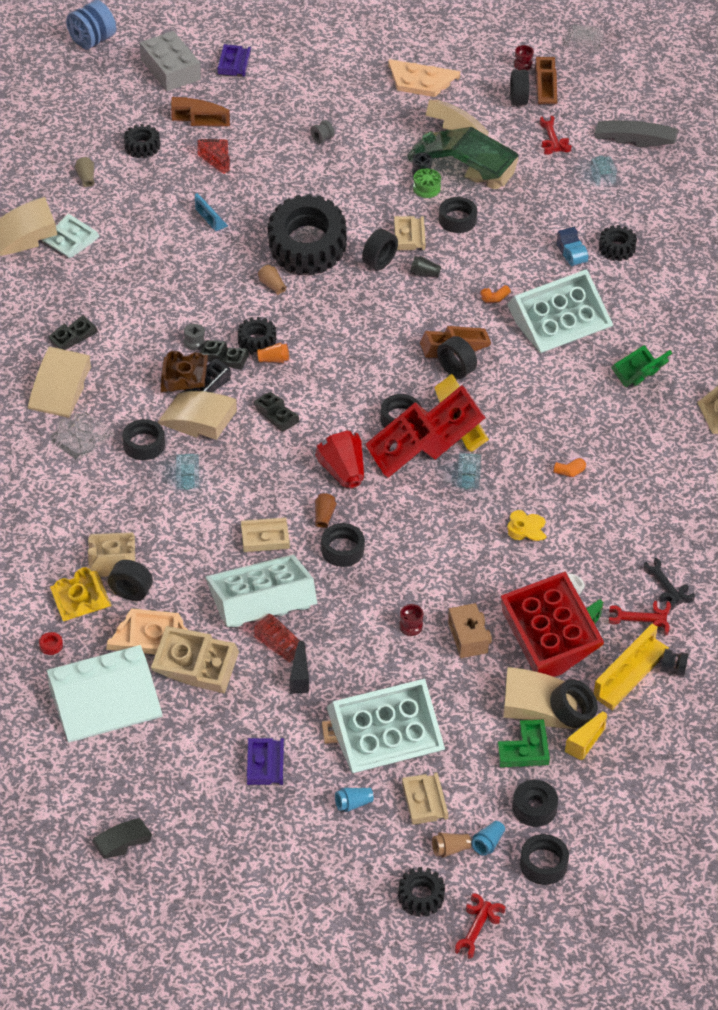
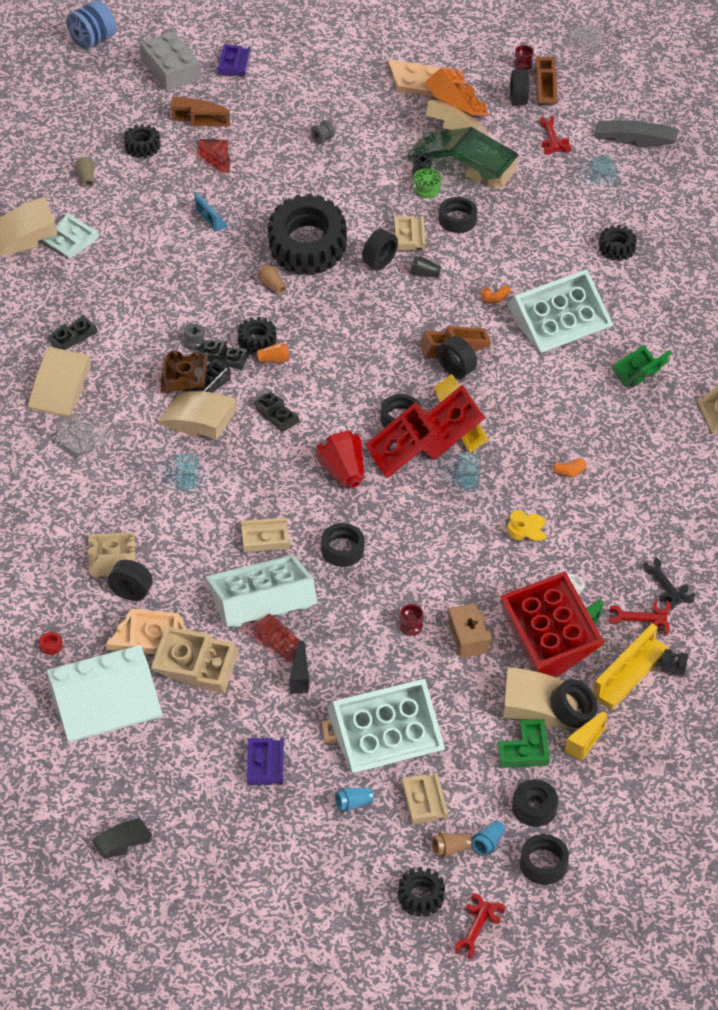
(80, 594): yellow slope -> none
(143, 452): black tyre -> none
(324, 509): dark orange cone -> none
(450, 87): none -> orange slope
(571, 246): leg -> none

